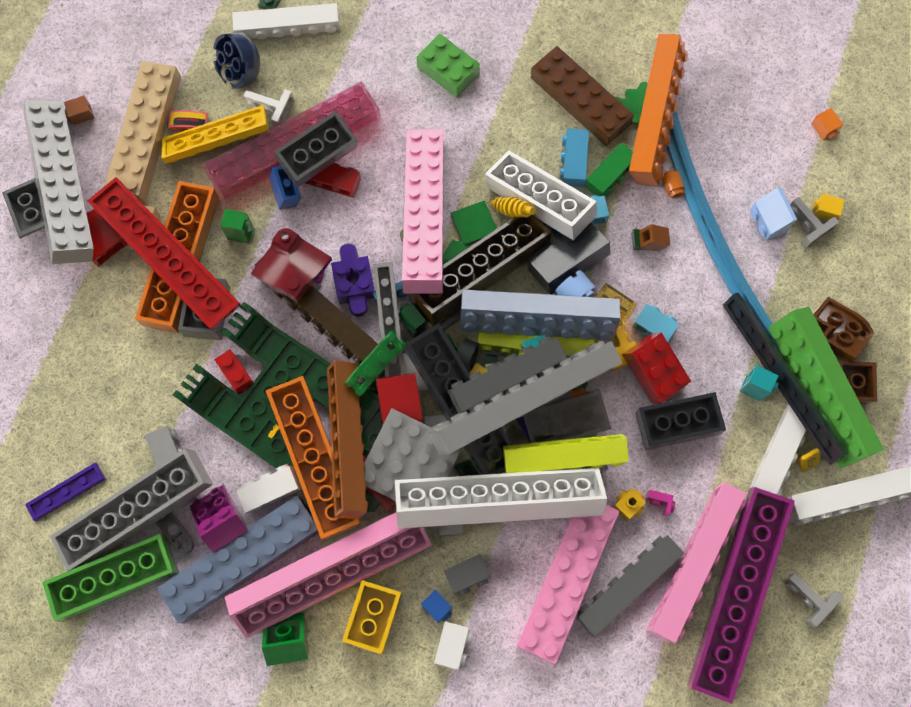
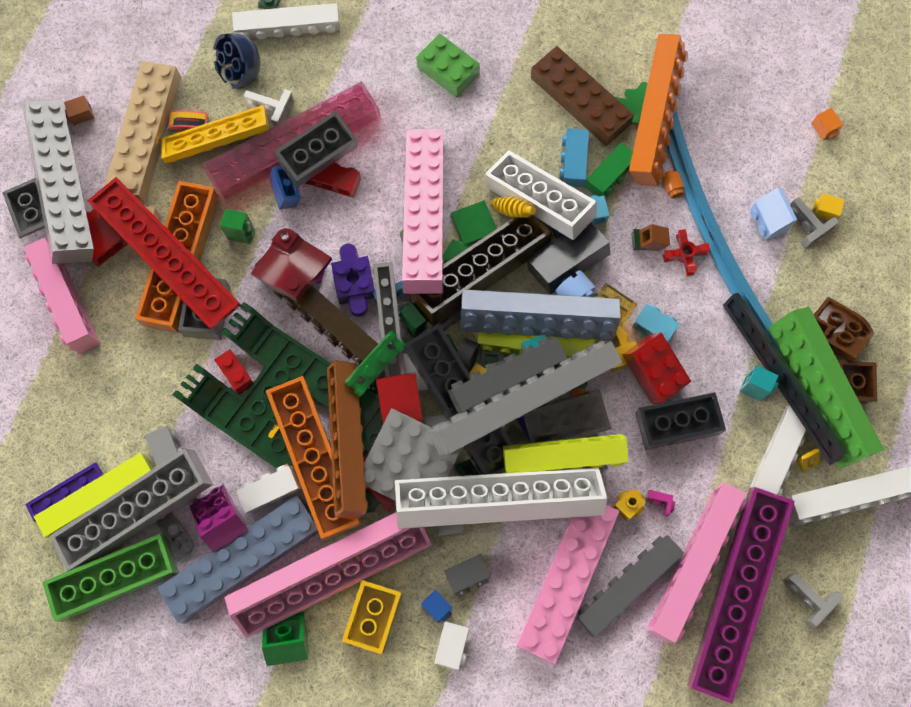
(61, 298): none -> bright pink brick
(91, 495): none -> neon yellow brick
(684, 244): none -> red pin

